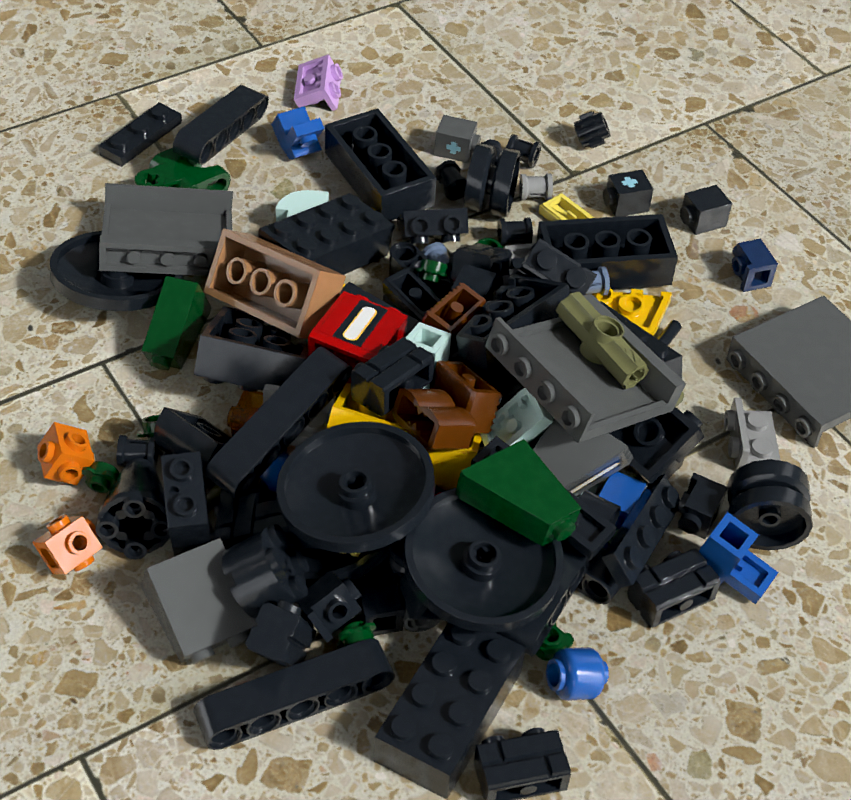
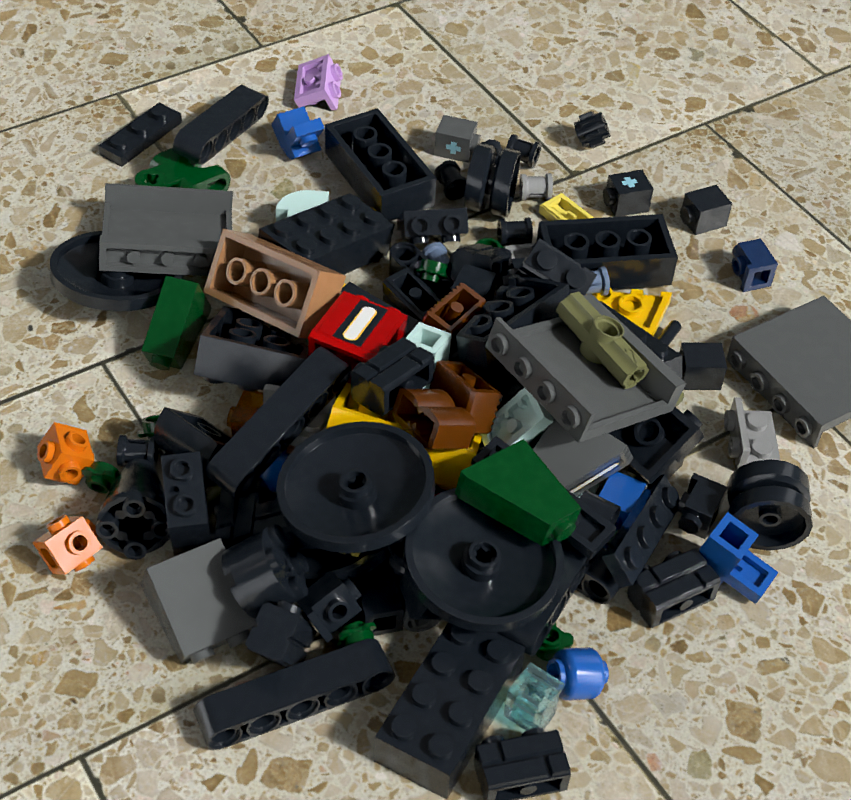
(533, 698): none -> clear light blue brick
(703, 365): none -> black brick

